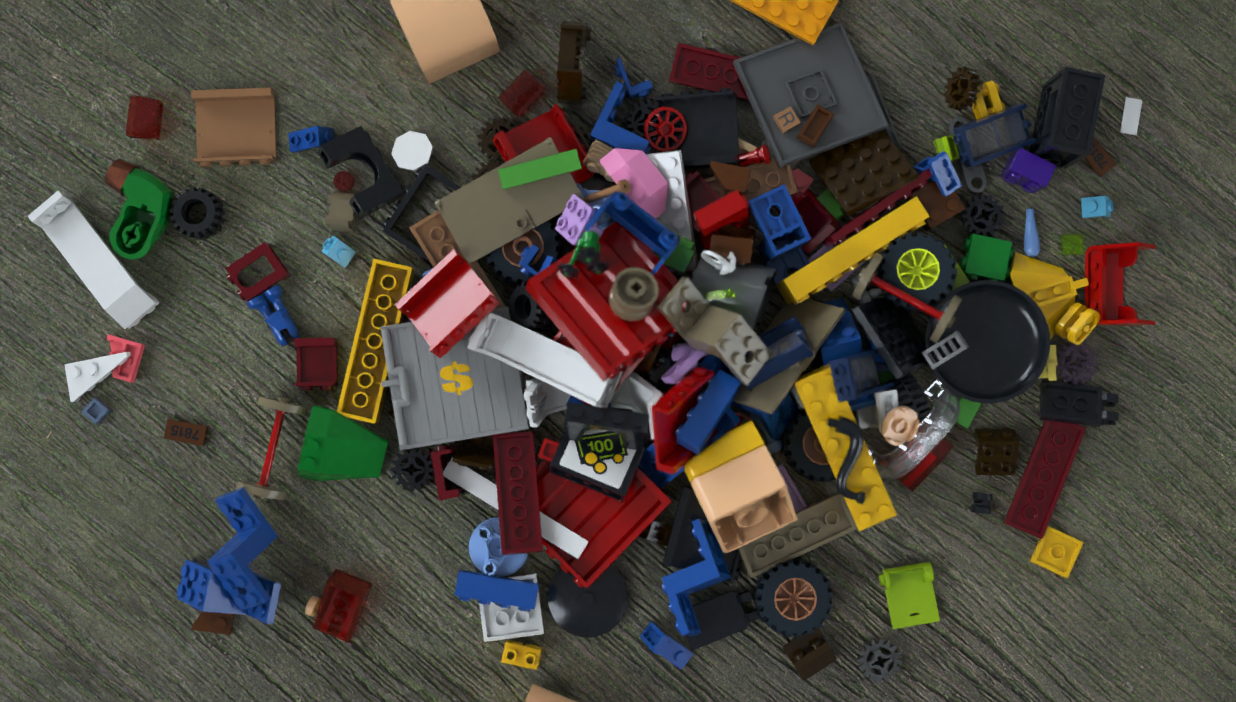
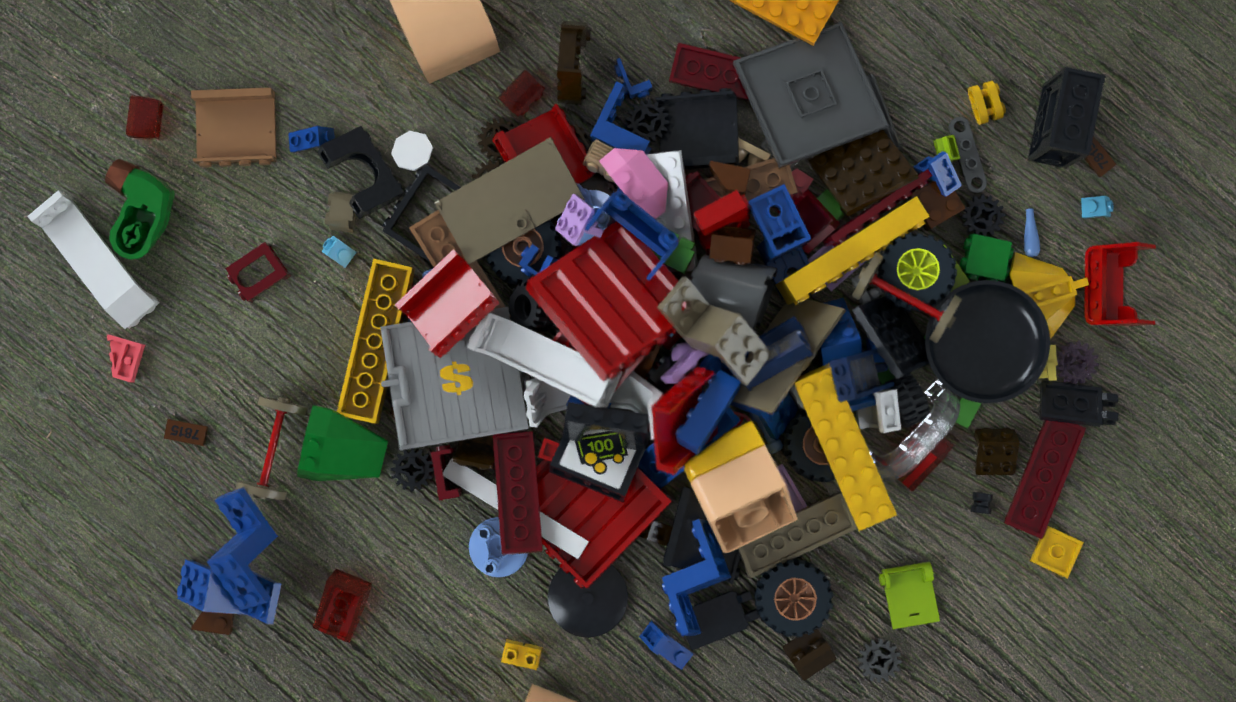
(85, 374): white wing -> none
(96, 410): sand blue tile -> none
(181, 213): black tyre -> none
(279, 319): blue piece -> none
(312, 606): light nougat tile -> none
(316, 363): dark red panel -> none
(343, 181): clear red tile -> none
(496, 589): blue brick -> none
(510, 622): white plate -> none
(539, 169): bright green tile -> none
(588, 255): black plant -> none
(622, 186): medium nougat bar -> none
(633, 294): dark tan wheel -> none
(665, 129): red wheel -> none
(721, 264): white piece -> none
(721, 294): clear neon green tile -> none
(757, 156): red pin -> none
(786, 120): medium nougat tile -> none
(815, 126): reddish brown tile -> none
(856, 436): black animal -> none
(900, 425): light nougat tile -> none
(960, 340): light grey slope -> none
(962, 88): dark brown gear -> none
(993, 136): door -> none
(1027, 171): dark purple brick -> none
(1071, 244): clear neon green tile -> none
(1077, 323): yellow brick -> none
(1131, 116): white sticker -> none

